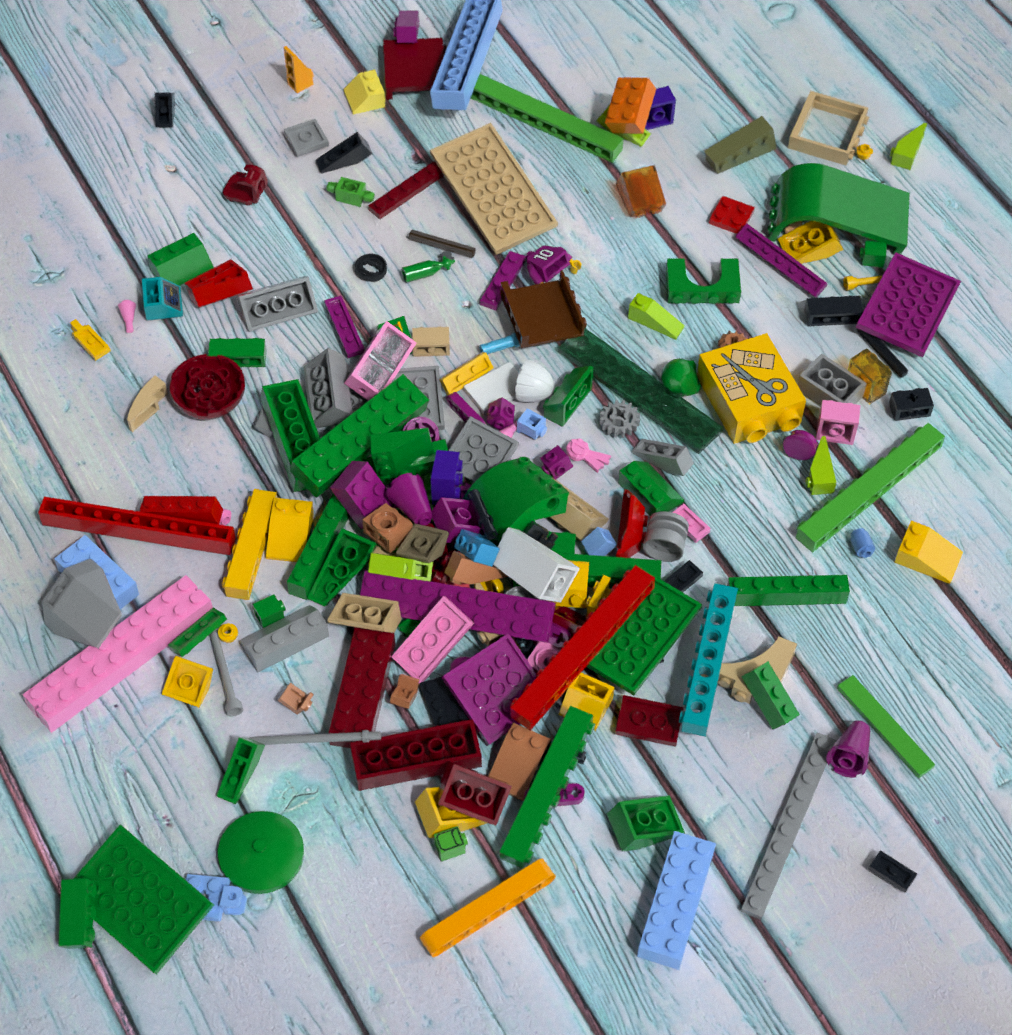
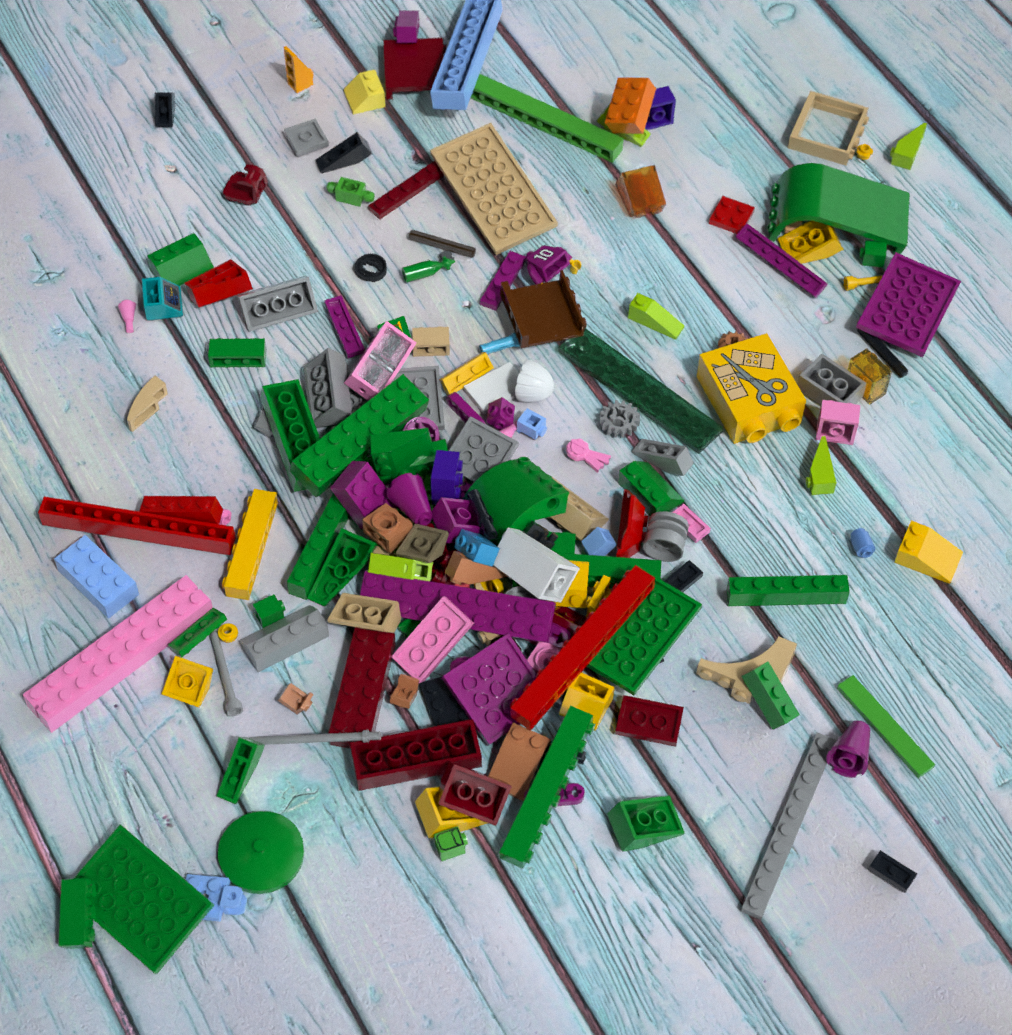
(81, 604): light grey wedge -> none
(89, 340): yellow hinge -> none
(218, 382): dark red brick -> none
(289, 529): yellow slope -> none
(487, 907): light orange beam -> none
(526, 651): black bush -> none
(556, 462): magenta brick -> none
(569, 395): green slope -> none
(676, 900): light blue brick -> none
(681, 377): green helmet -> none
(682, 290): green arch -> none
(698, 722): teal brick -> none
(741, 146): olive wedge -> none
(800, 445): magenta piece -> none
(833, 310): black brick -> none
(869, 487): bright green brick -> none
(911, 404): black brick -> none

